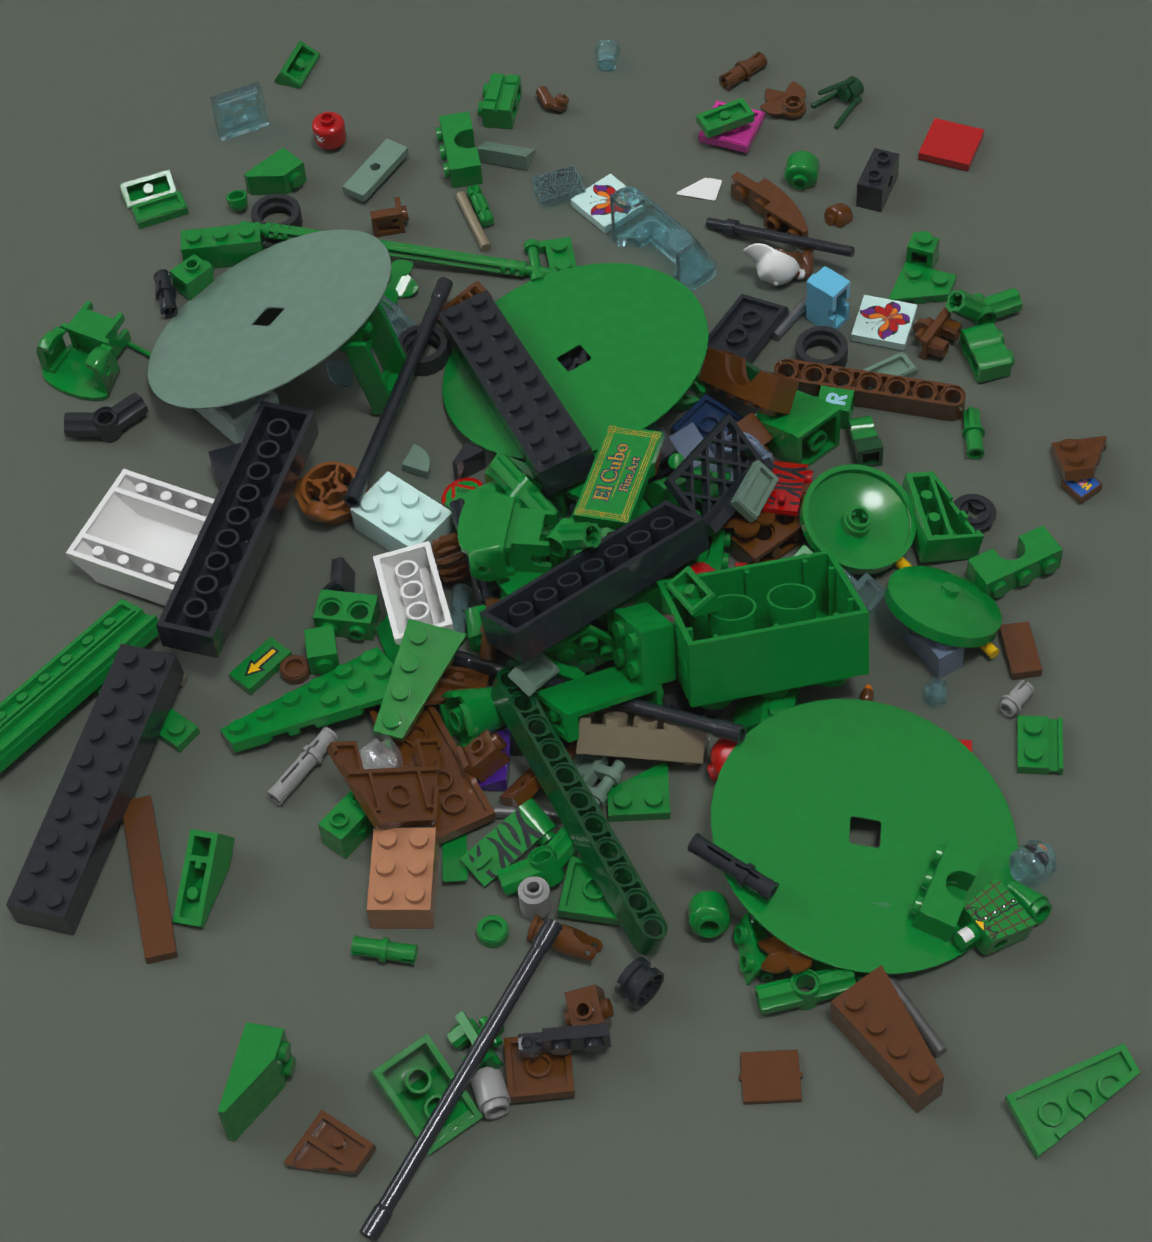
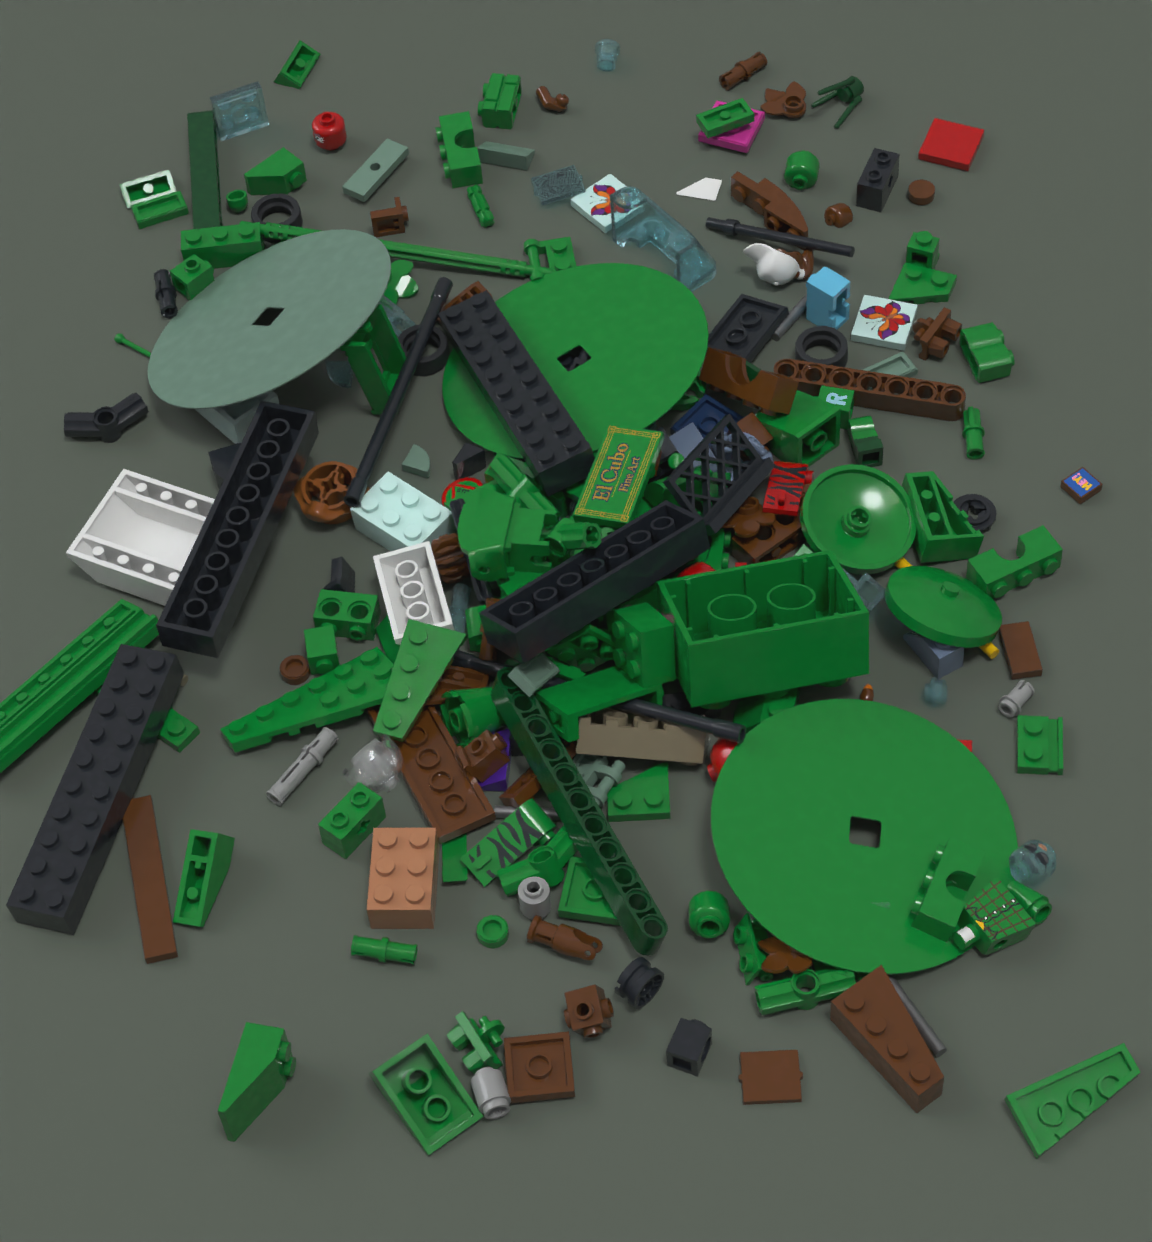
(88, 364): green piece -> none
(204, 170): none -> dark green beam
(259, 665): green tile -> none
(330, 1148): reddish brown wing -> none
(383, 1209): black piece -> none
(393, 794): reddish brown wing -> none
(473, 221): dark tan bar -> none
(565, 1039): black hinge -> none
(689, 1046): none -> black brick
(694, 593): green slope -> none
(743, 873): black pin -> none
(754, 491): sand green tile -> none
(921, 192): none -> reddish brown tile
(984, 309): green piece -> none
(1078, 457): reddish brown wing -> none

